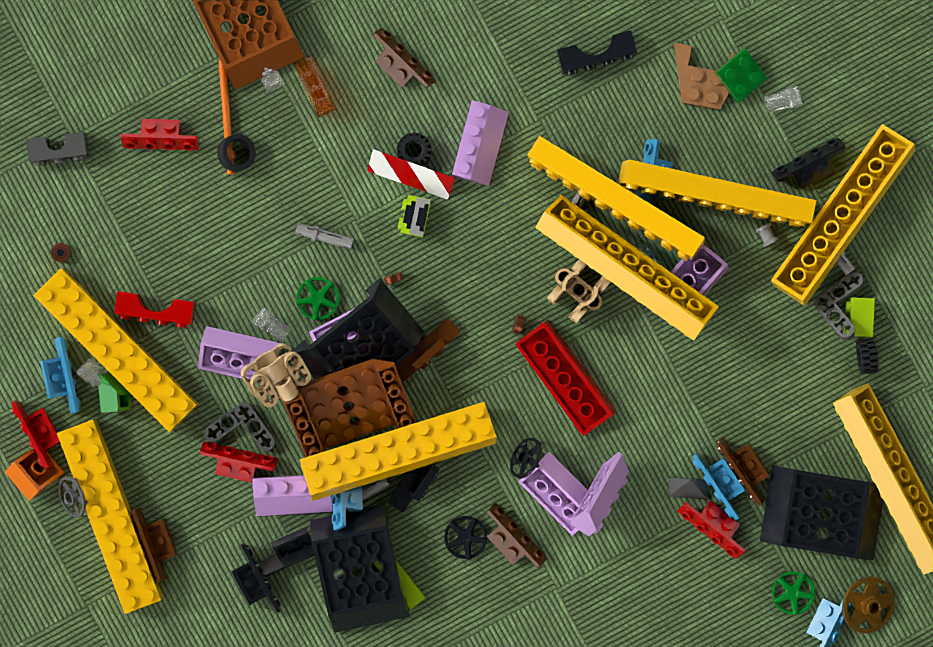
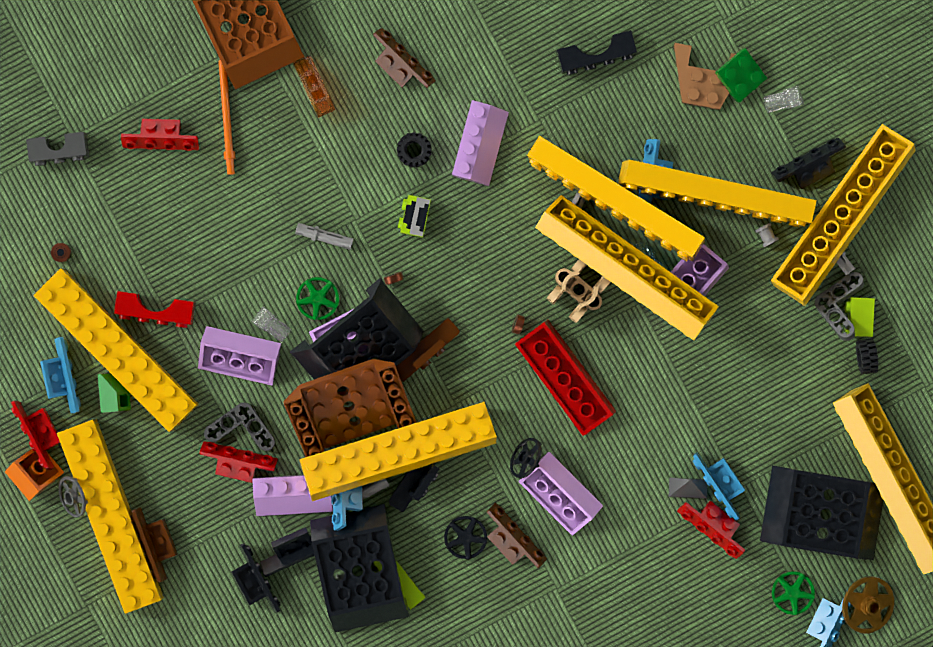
(89, 372): clear axle -> none
(249, 148): black tyre -> none
(272, 80): clear axle -> none
(276, 375): tan piece -> none
(410, 174): sticker -> none
(601, 495): lavender slope -> none
(747, 466): reddish brown bracket -> none

